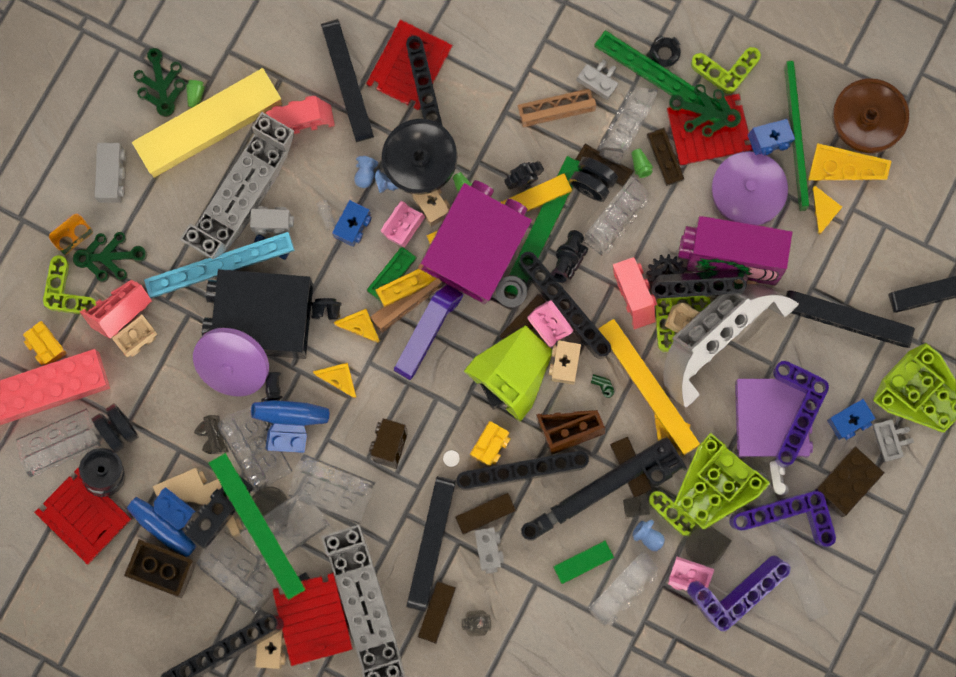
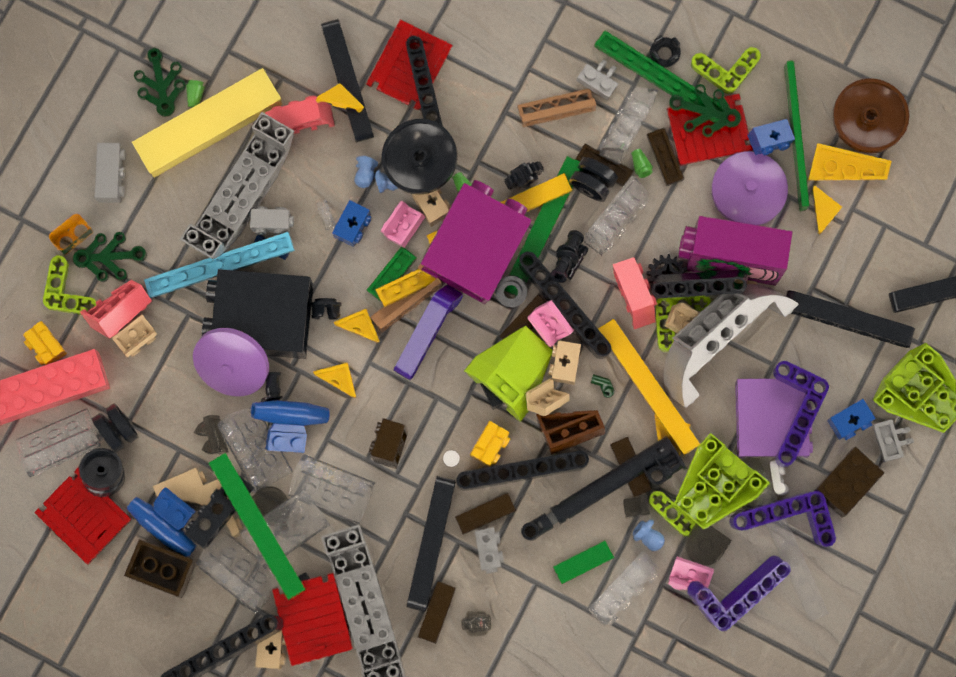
(340, 97): none -> yellow tile
(545, 399): none -> tan bracket

